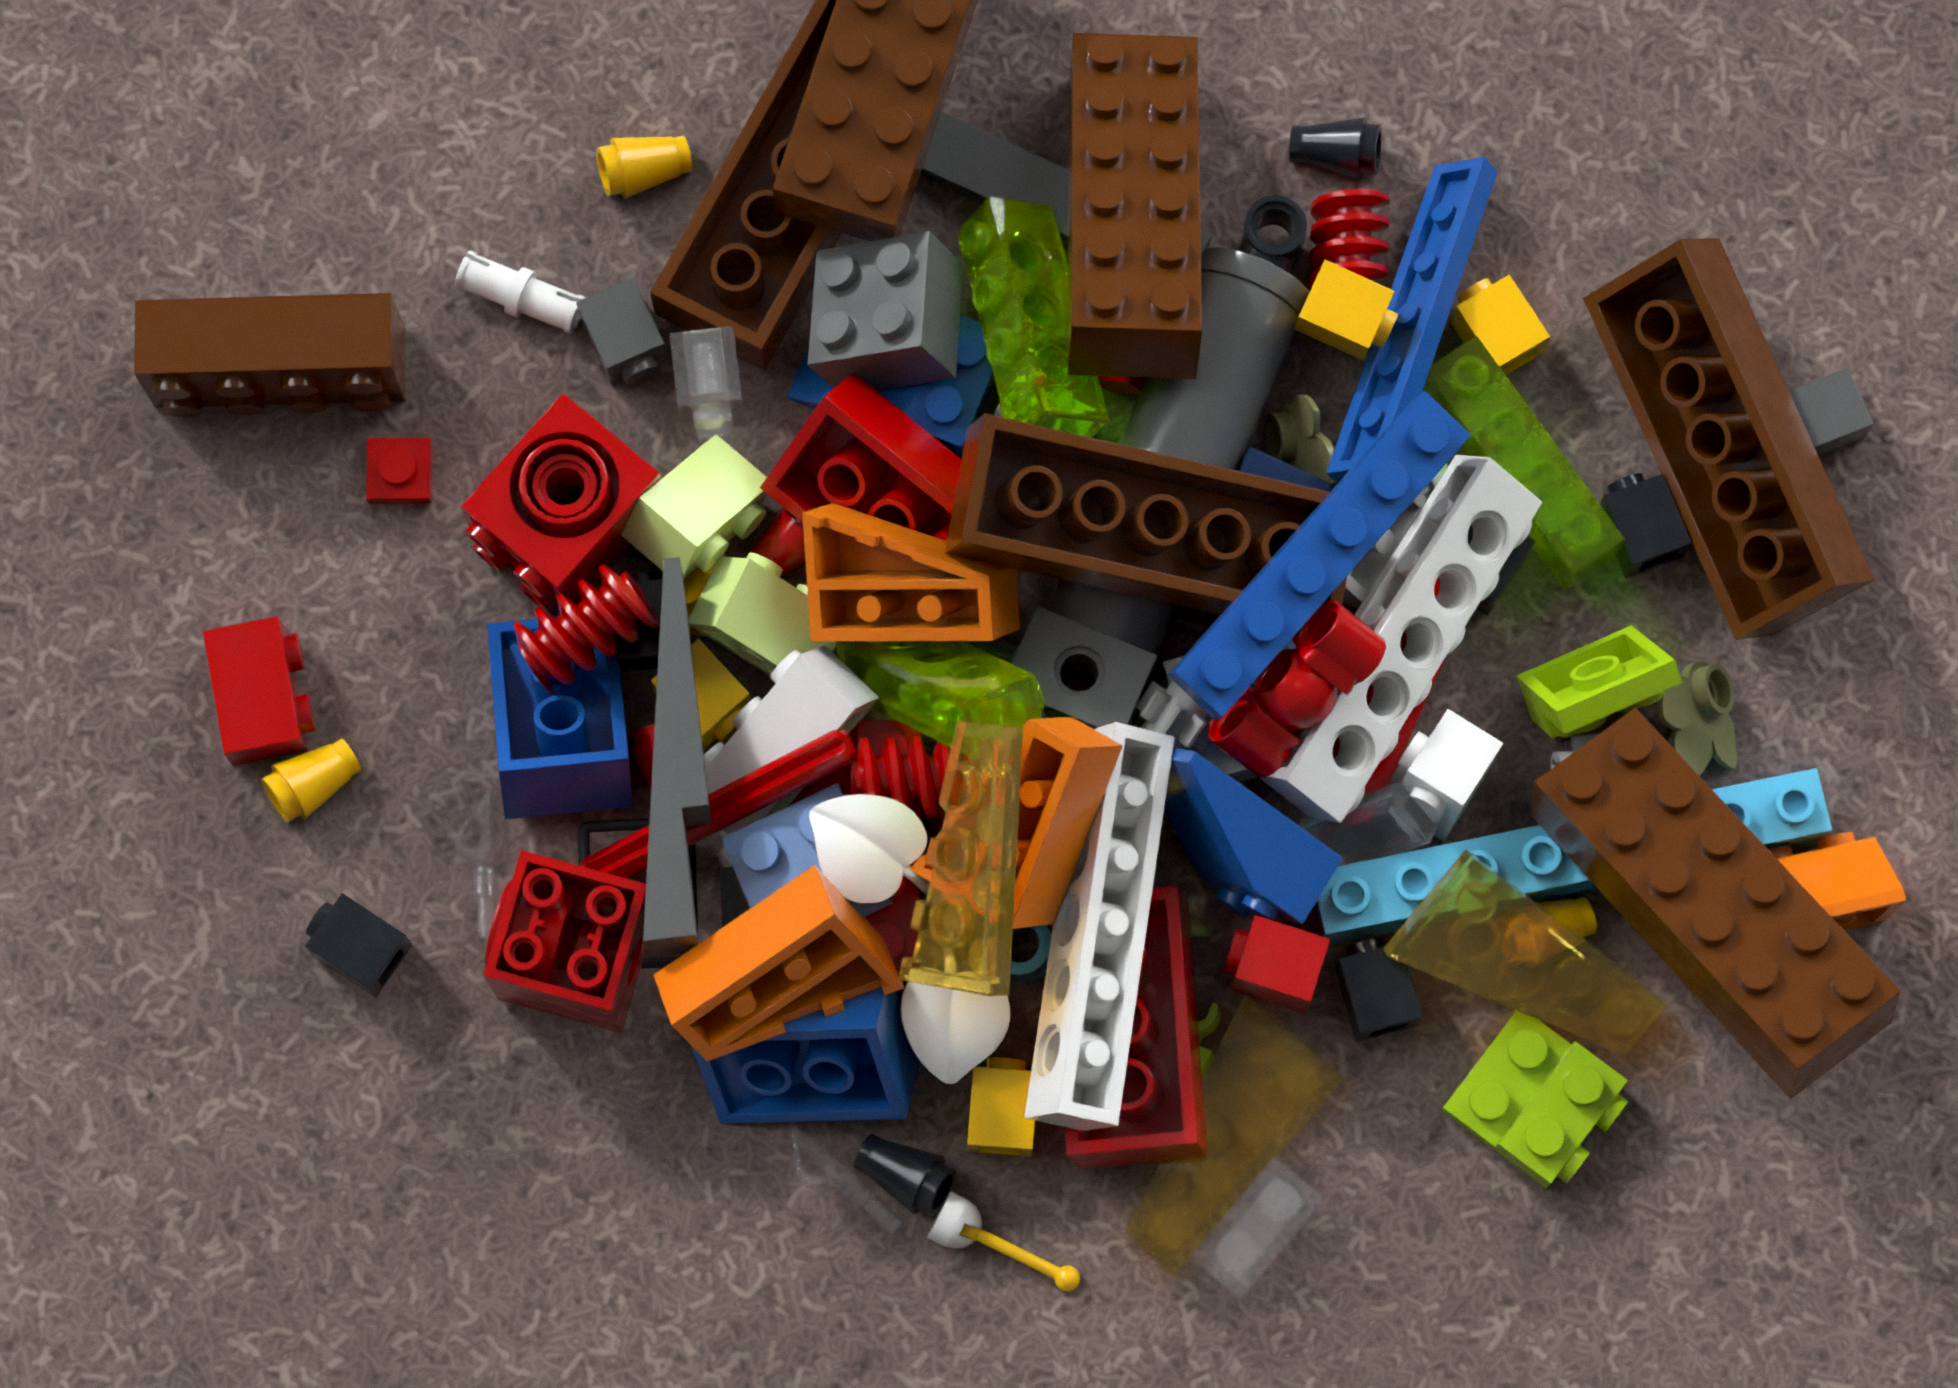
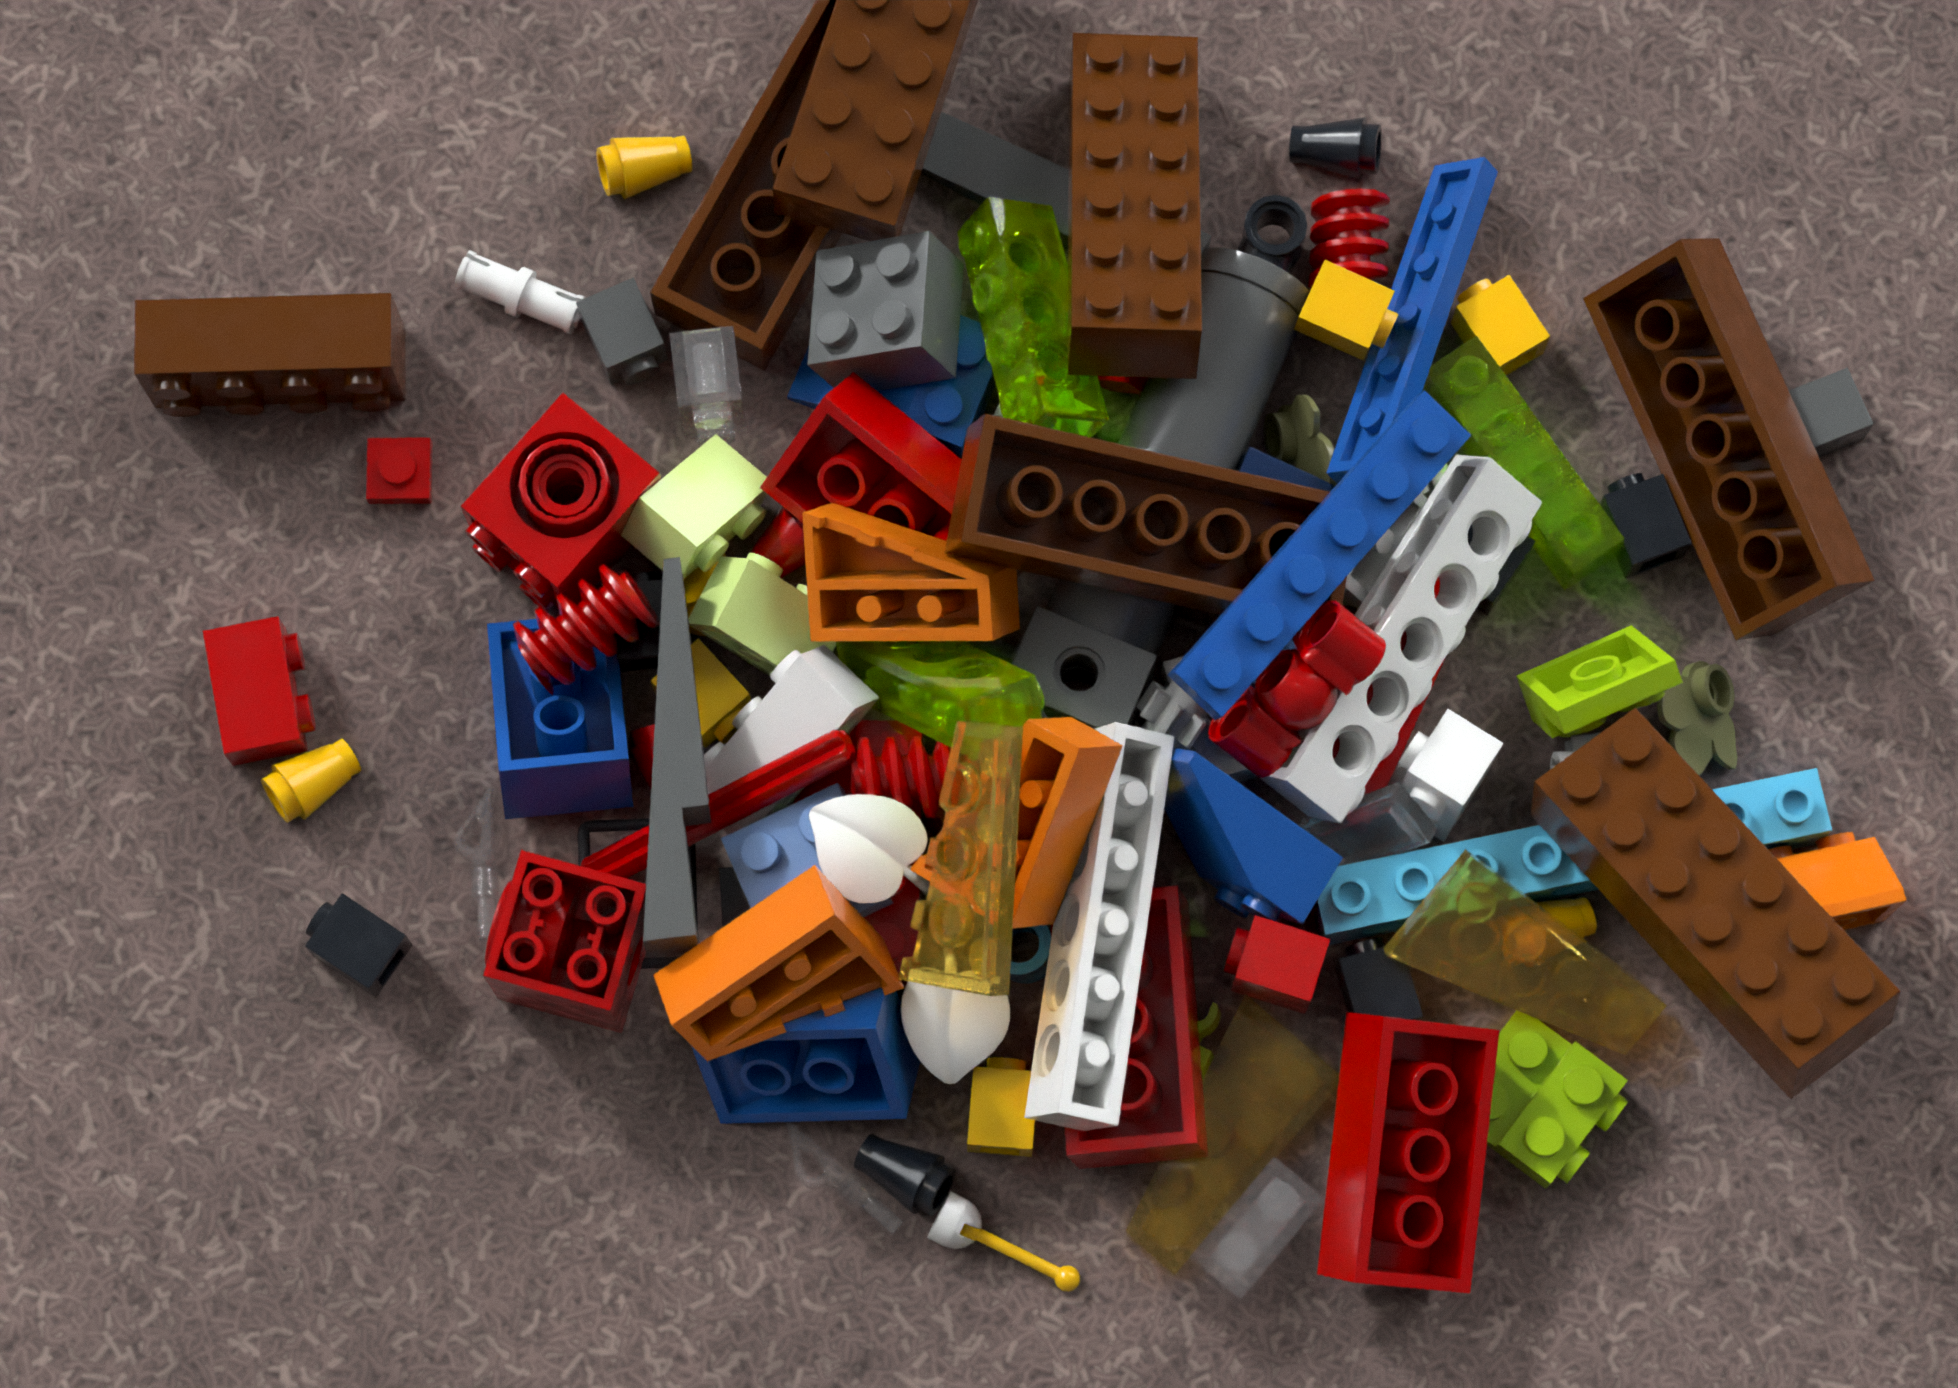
(1408, 1153): none -> red brick

